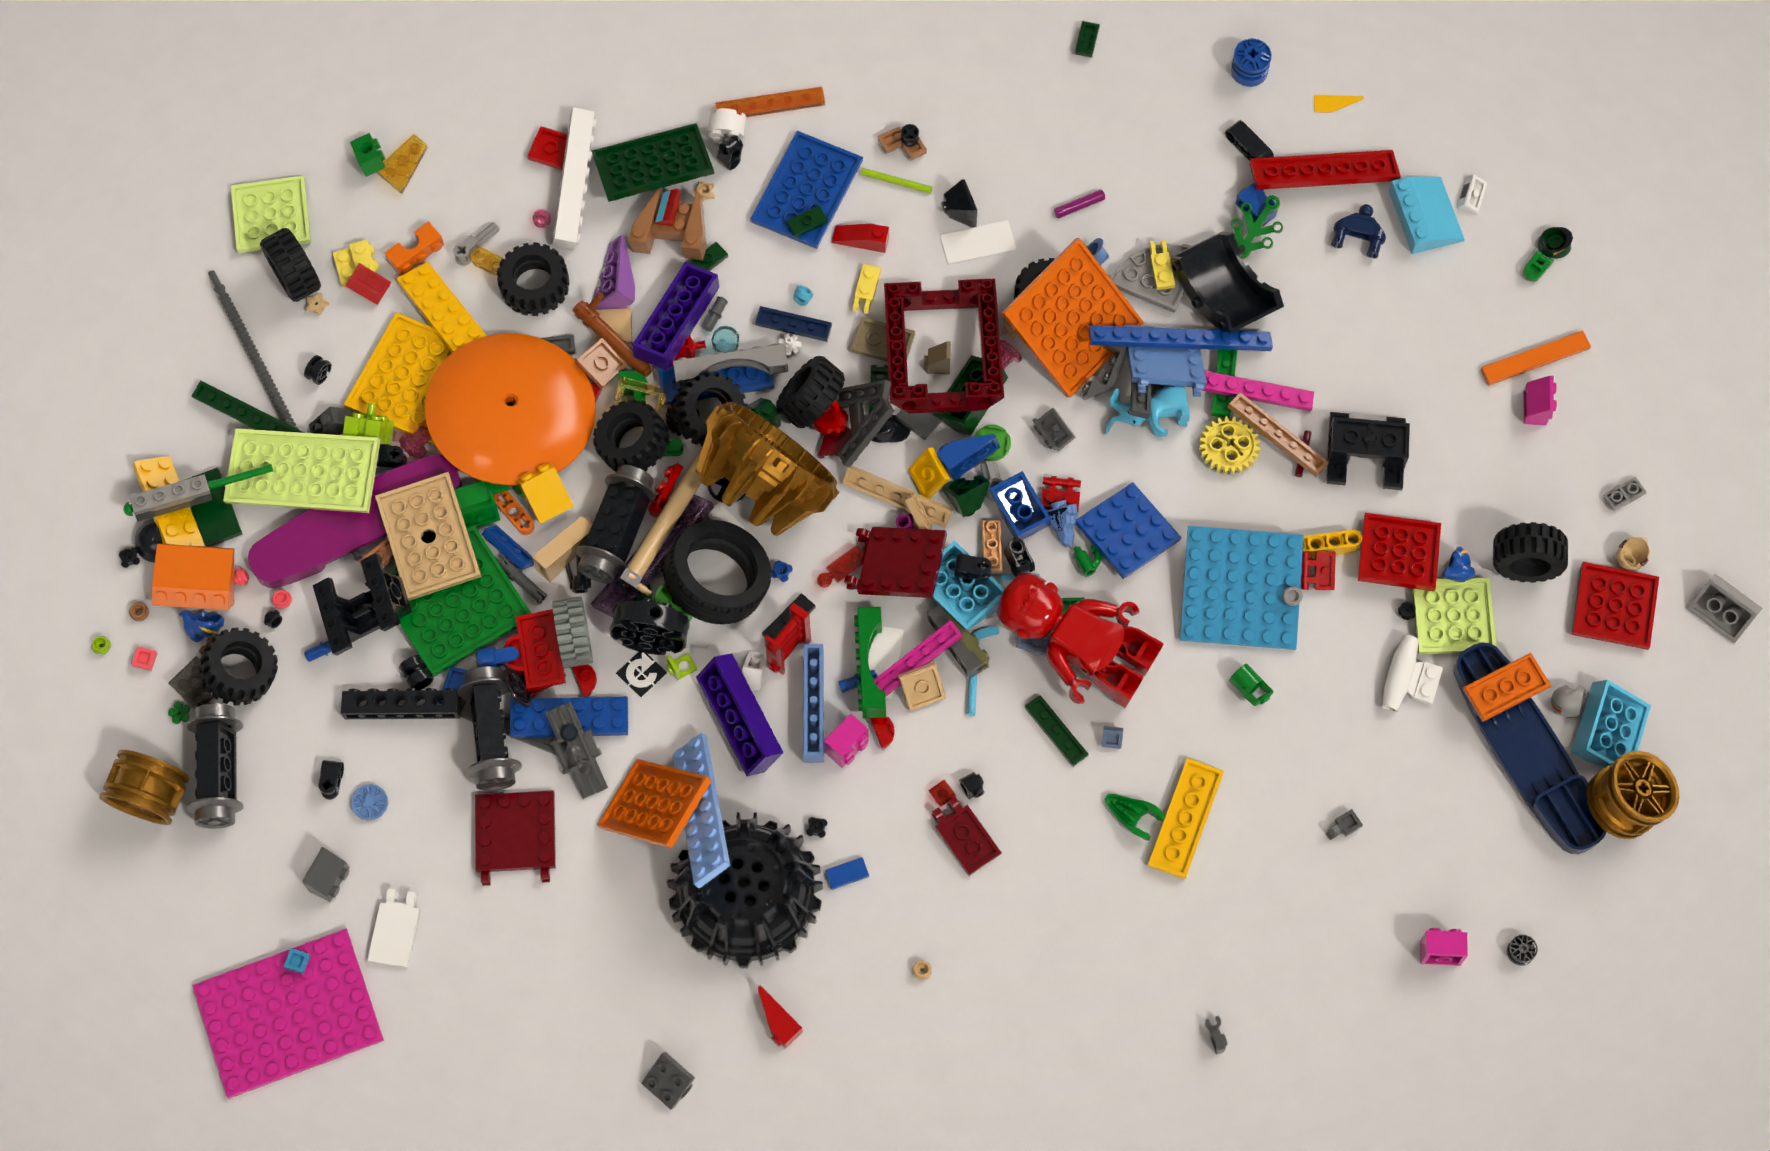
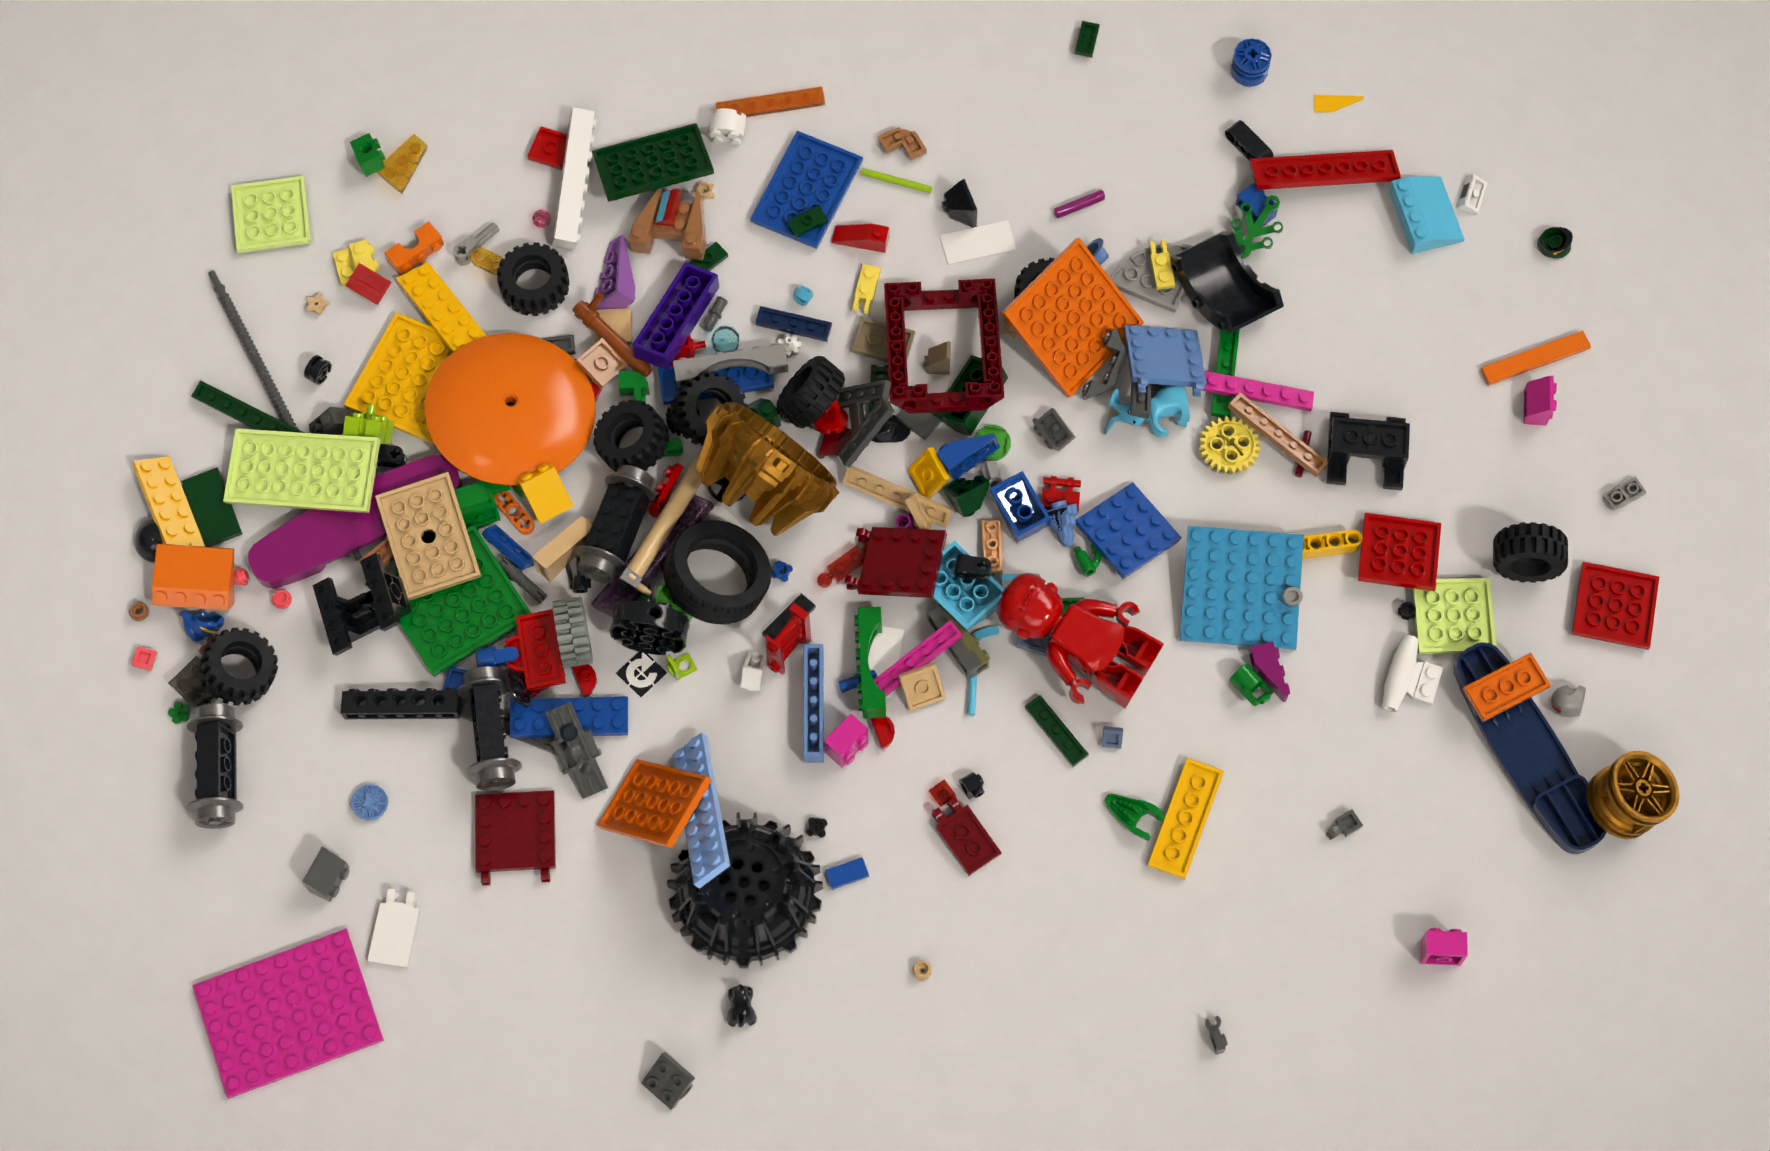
(97, 642): lime plate -> none
(124, 557): black plate -> none
(144, 787): pearl gold wheel -> none
(182, 494): light grey piece -> none
(273, 619): black plate -> none
(290, 264): black tyre -> none
(297, 961): dark azure plate -> none
(318, 651): blue axle -> none
(330, 775): black piece -> none
(415, 443): clear pink gear -> none
(416, 673): black wheel -> none
(641, 387): clear yellow panel -> none
(730, 152): black piece -> none
(739, 714): dark purple brick -> none
(741, 1009): none -> black animal
(781, 1024): red slope -> none
(909, 130): black wheel -> none
(1008, 354): clear pink gear -> none
(1019, 560): black piece -> none
(1179, 338): blue plate -> none
(1266, 664): none -> magenta slope
(1324, 570): red plate -> none
(1360, 226): dark blue connector -> none
(1459, 566): blue hair -> none
(1522, 950): black wheel -> none
(1533, 271): green plate -> none
(1609, 724): medium azure slope -> none
(1633, 553): tan hair -> none
(1724, 608): light grey slope -> none

